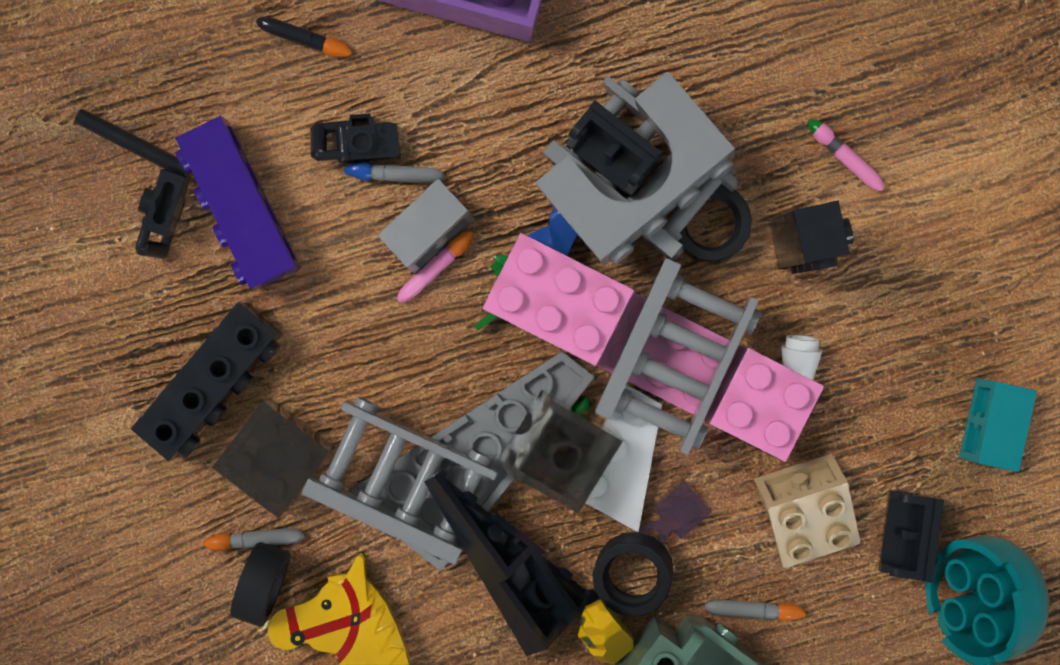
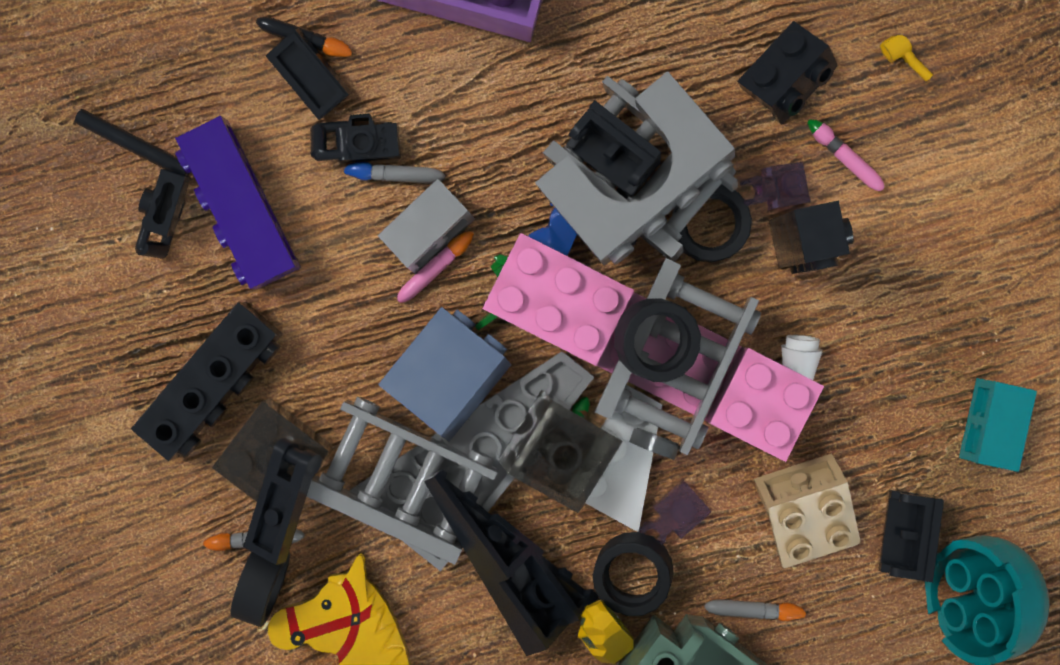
(281, 501): none -> black plate
(308, 74): none -> black tile
(446, 372): none -> sand blue brick
(654, 443): none -> dark grey tile
(685, 354): none -> black tyre
(779, 186): none -> clear purple plate
(789, 72): none -> black bracket
(900, 46): none -> yellow hand

